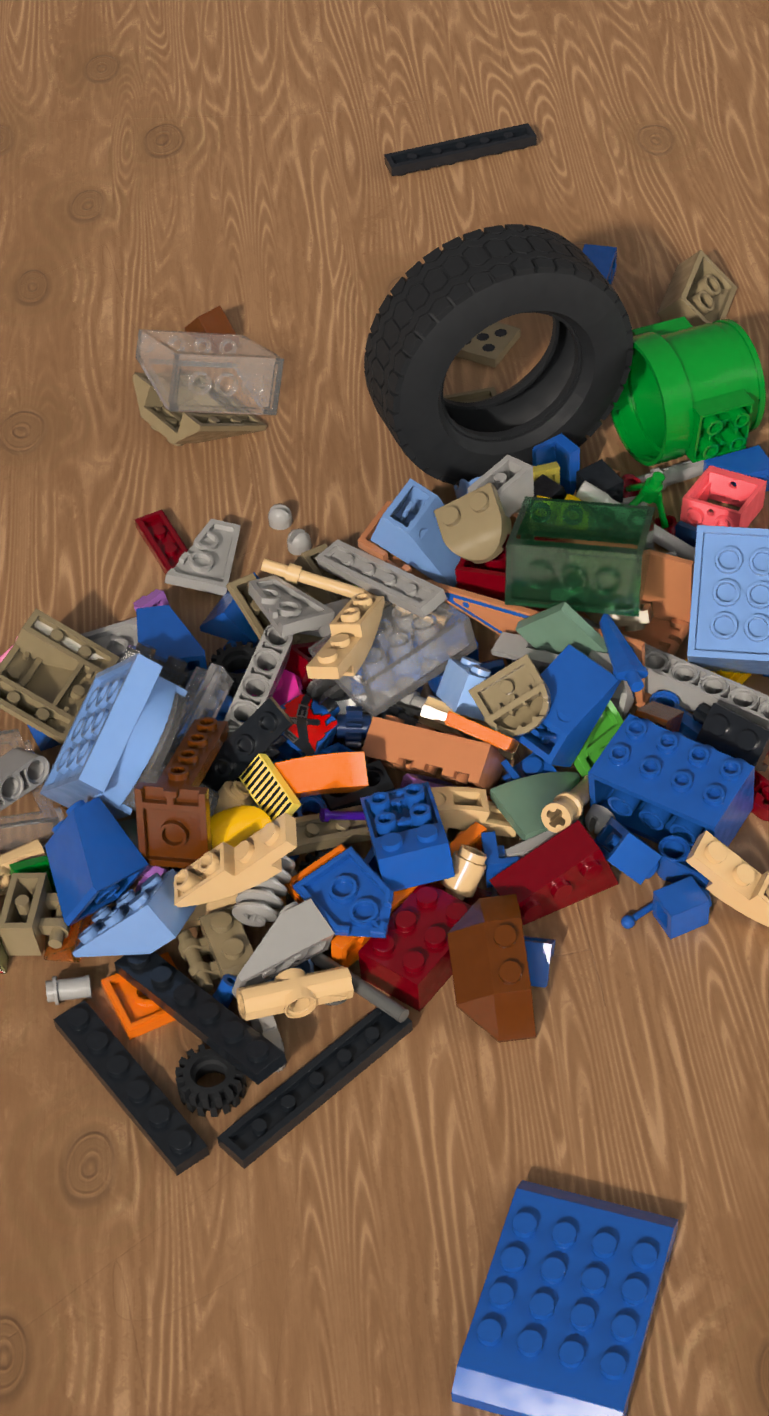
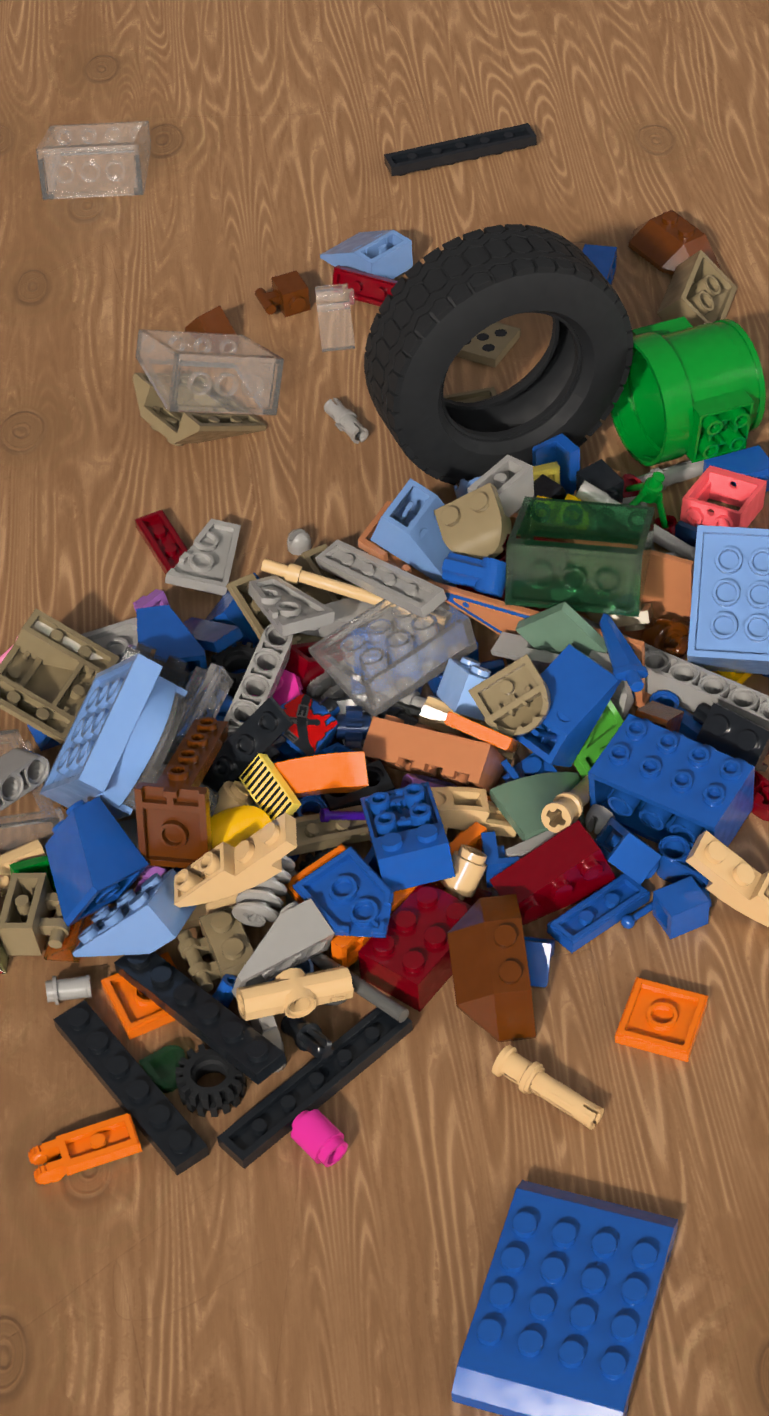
(85, 1149): none -> orange hinge
(94, 160): none -> clear windscreen
(162, 1065): none -> clear green tile
(213, 635): none -> blue tile
(280, 517): light grey hinge -> none
(288, 293): none -> reddish brown brick
(308, 1037): none -> black axle
(318, 1137): none -> dark pink brick
(335, 316): none -> clear door
(346, 420): none -> light grey pin
(350, 638): tan slope -> none
(366, 286): none -> dark red tile
(373, 252): none -> medium blue slope
(483, 575): none -> blue piece
(533, 1079): none -> tan pin
(598, 912): none -> blue tile
(661, 1019): none -> orange tile
(667, 636): none -> reddish brown hair
(669, 241): none -> reddish brown wedge

